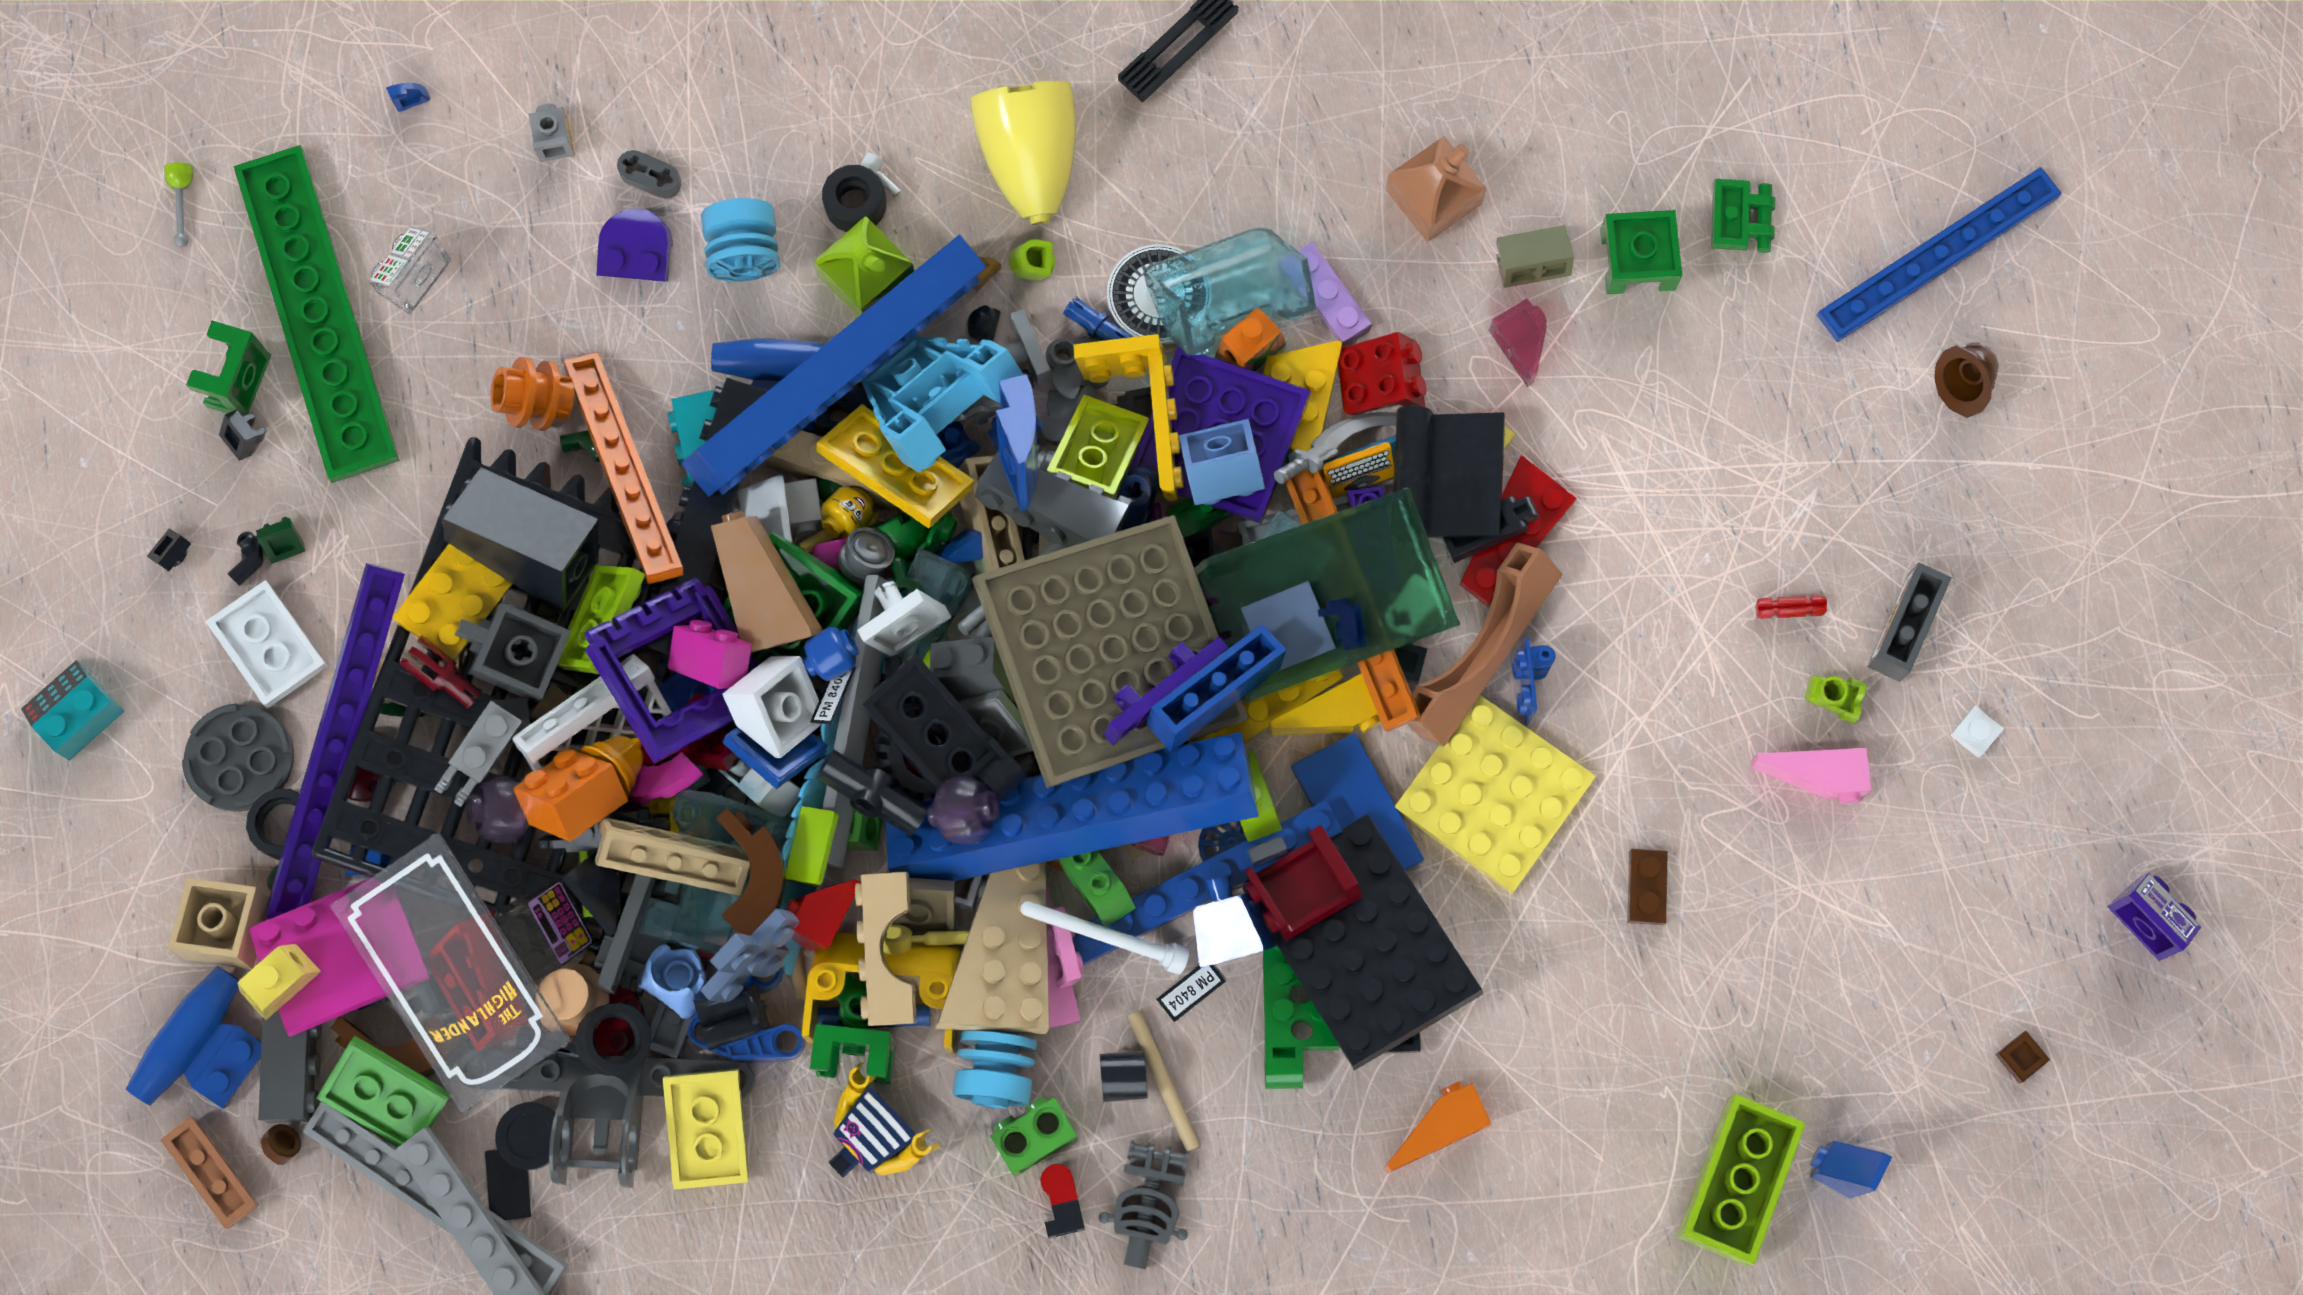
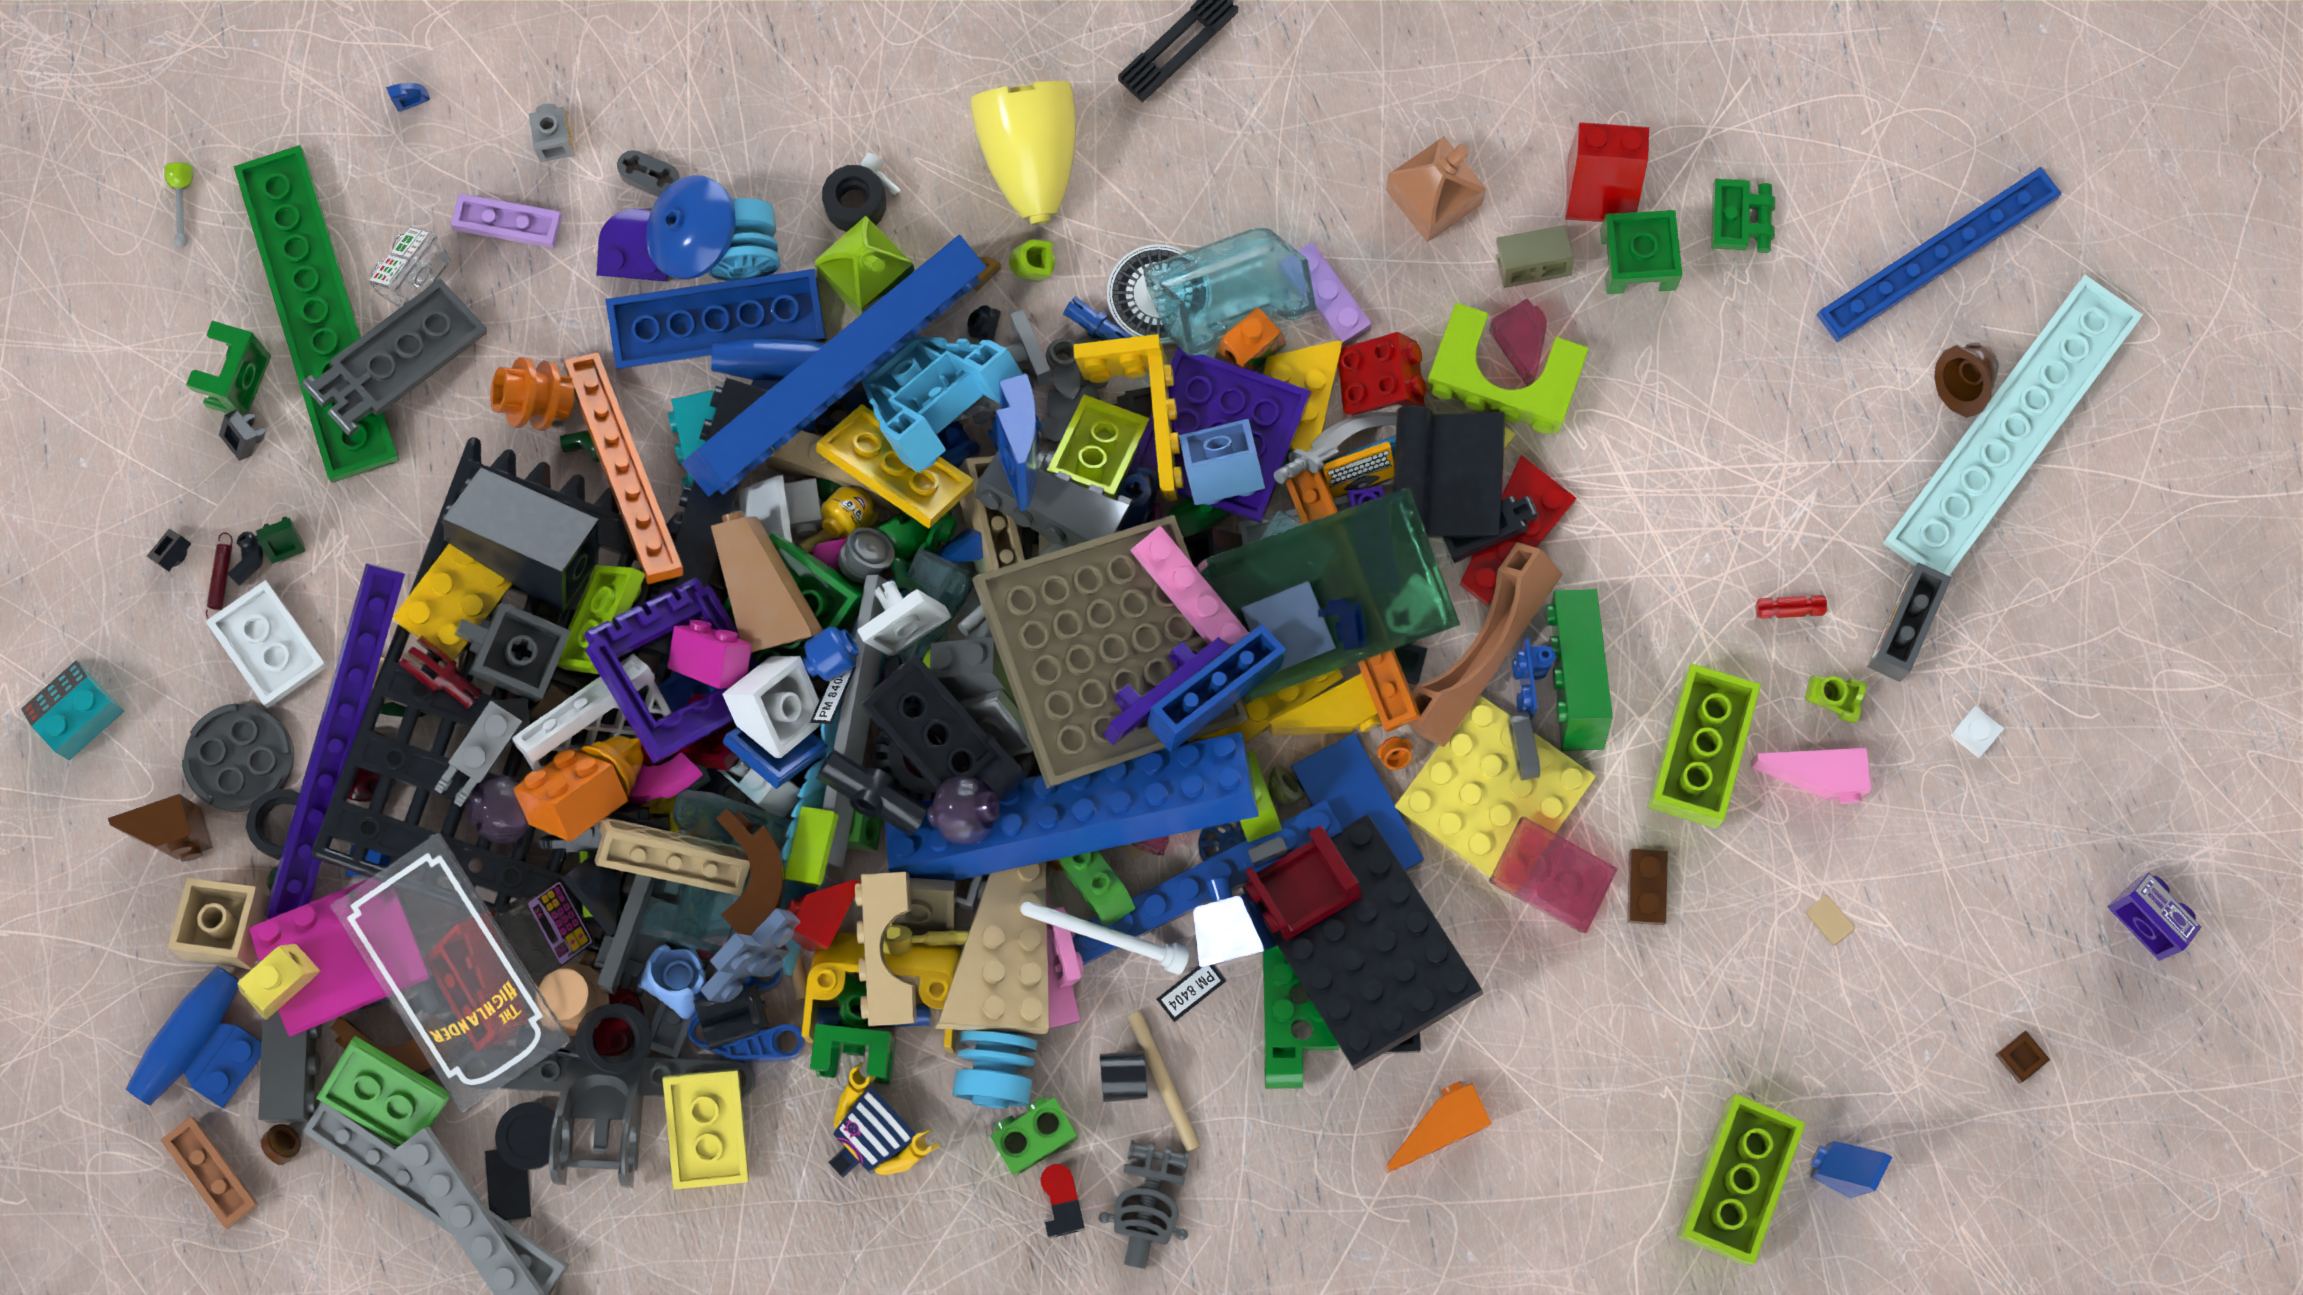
(167, 825): none -> reddish brown slope
(219, 575): none -> dark red piece
(396, 356): none -> dark grey hinge
(506, 221): none -> lavender plate
(690, 227): none -> blue dish
(690, 319): none -> blue arch
(1188, 589): none -> bright pink plate
(1284, 786): none -> olive animal
(1395, 753): none -> orange plate
(1524, 745): none -> dark grey beam
(1539, 404): none -> lime arch
(1553, 875): none -> clear pink plate
(1579, 670): none -> green wedge
(1605, 170): none -> red slope
(1703, 746): none -> lime brick
(1830, 920): none -> tan sticker
(2013, 428): none -> light aqua plate

